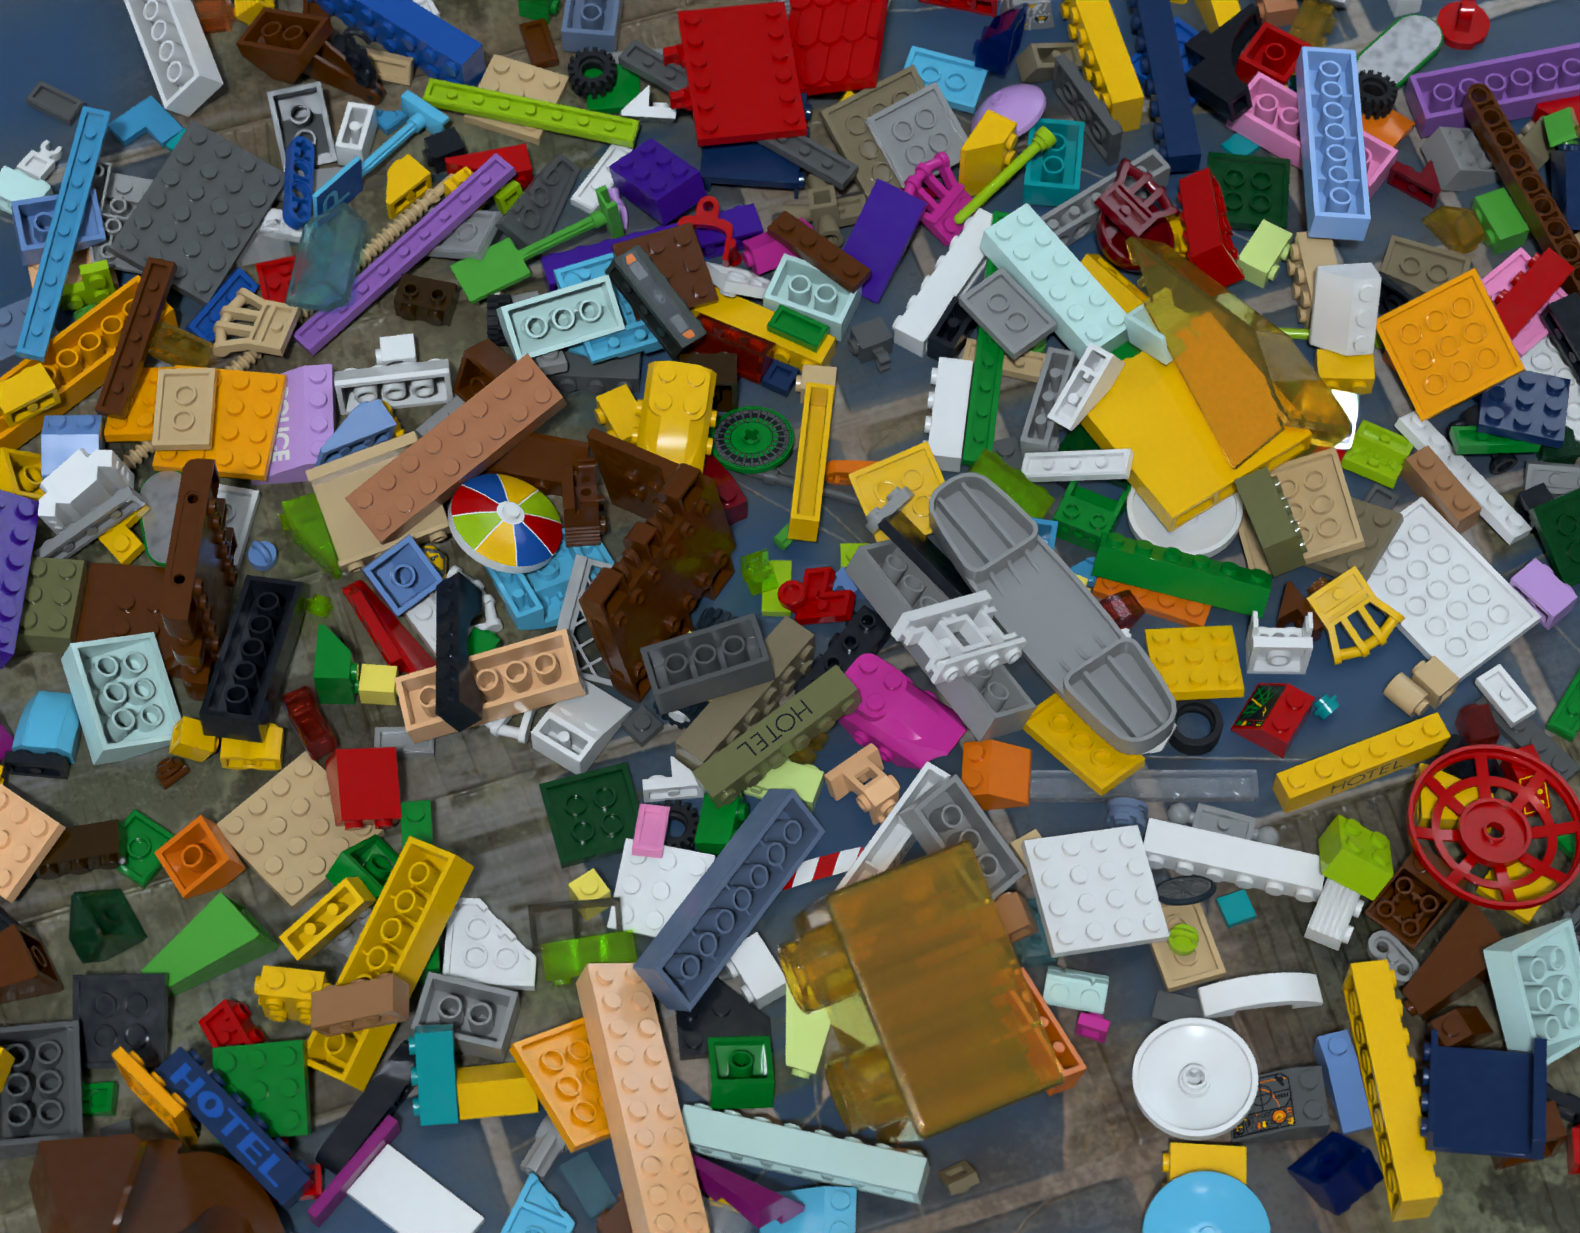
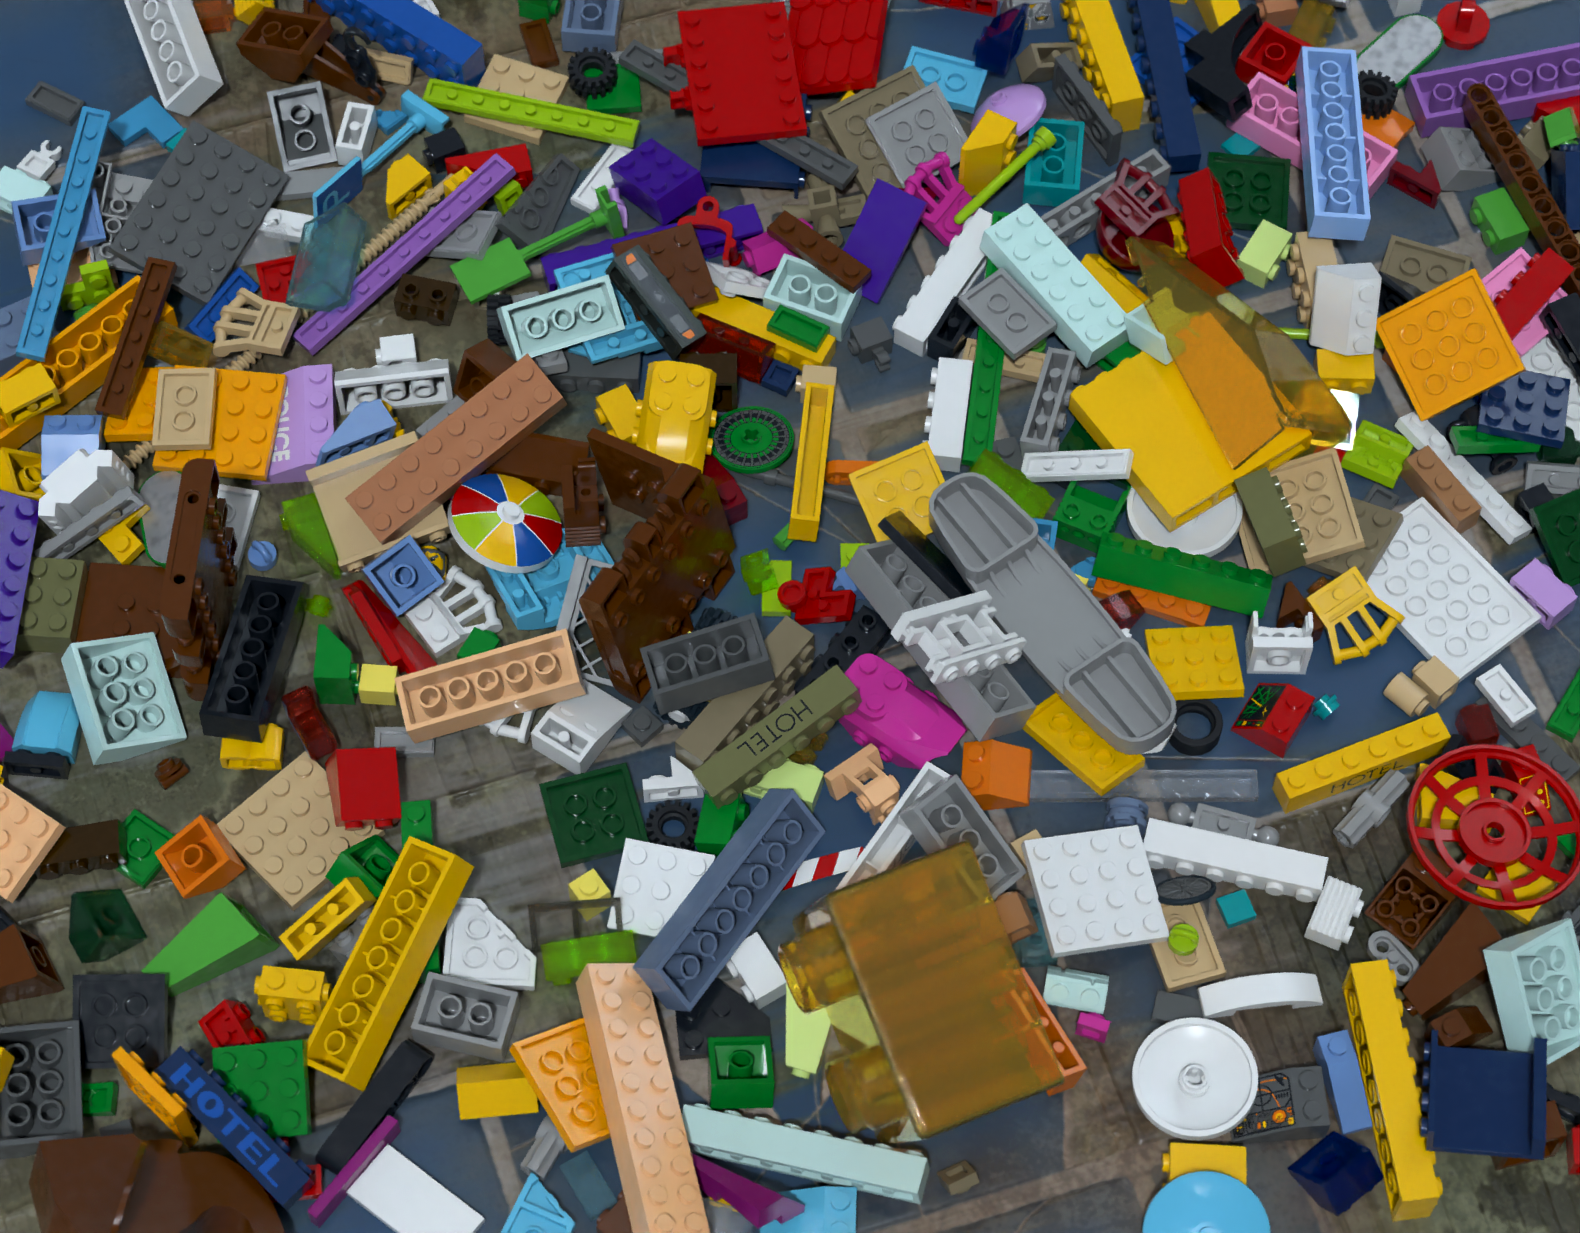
(190, 742): yellow brick -> none
(295, 181): blue beam -> none
(360, 1005): medium nougat brick -> none
(434, 1074): teal brick -> none
(456, 690): black arch -> none
(640, 110): white slope -> none
(650, 830): bright pink tile -> none
(897, 501): light grey plate -> none
(1086, 386): white slope -> none
(1355, 857): lime brick -> none
(1371, 808): none -> light grey piece
(1456, 227): clear yellow slope -> none

